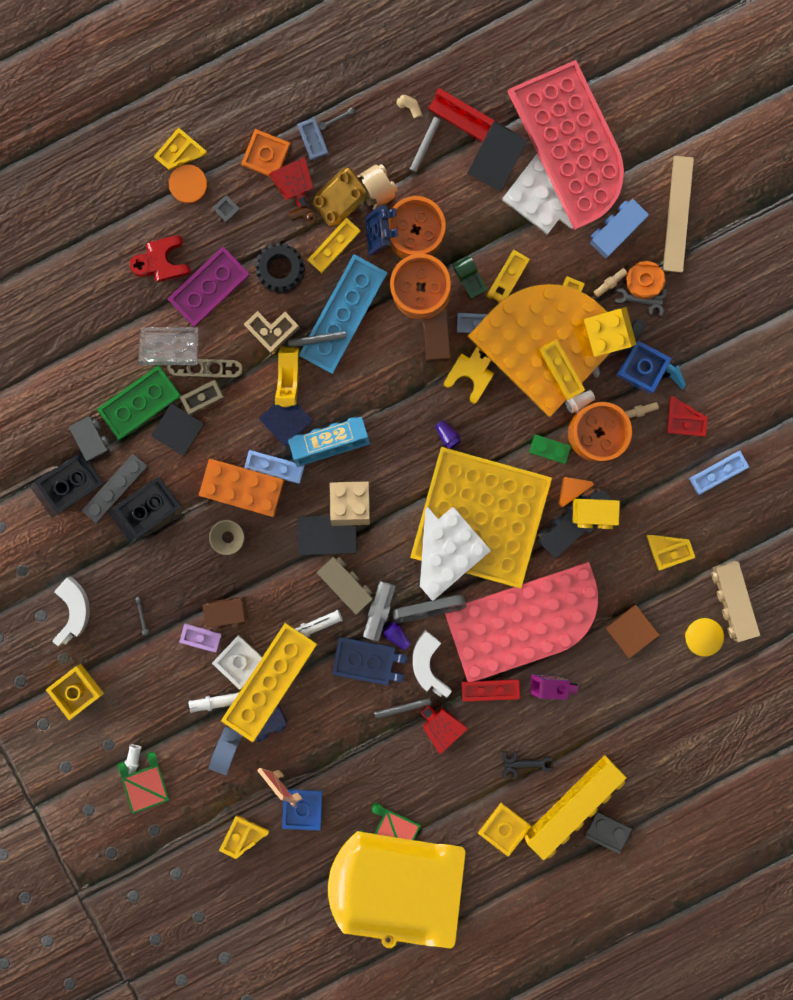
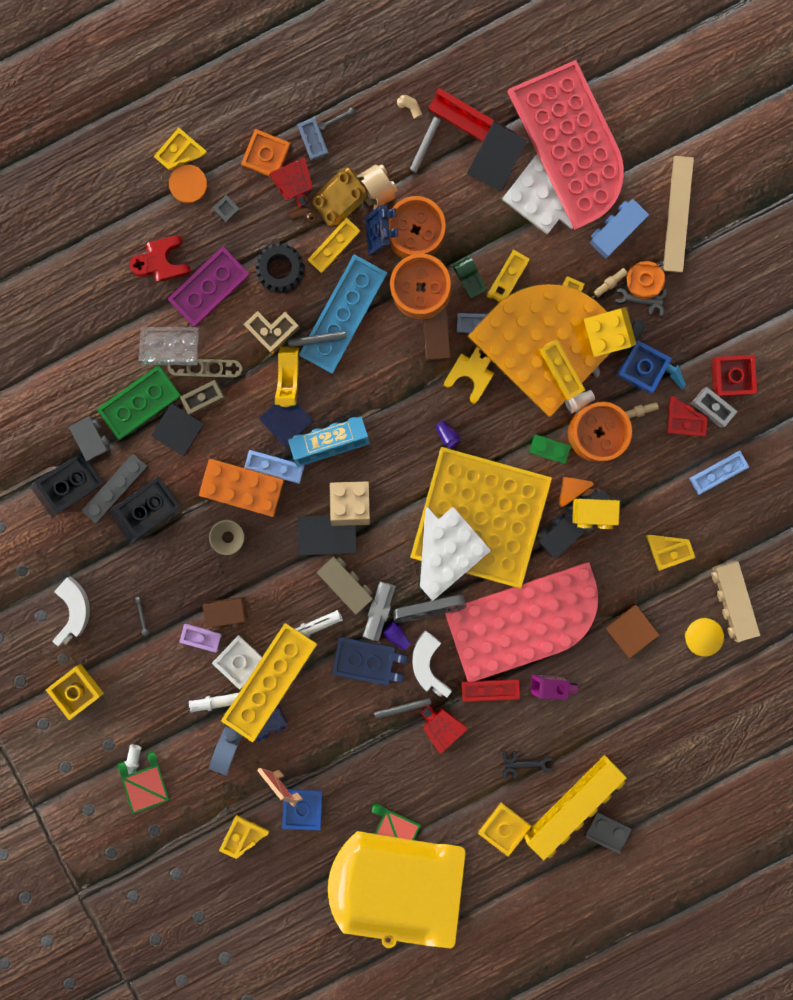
(713, 407): none -> light grey brick
(734, 375): none -> red brick

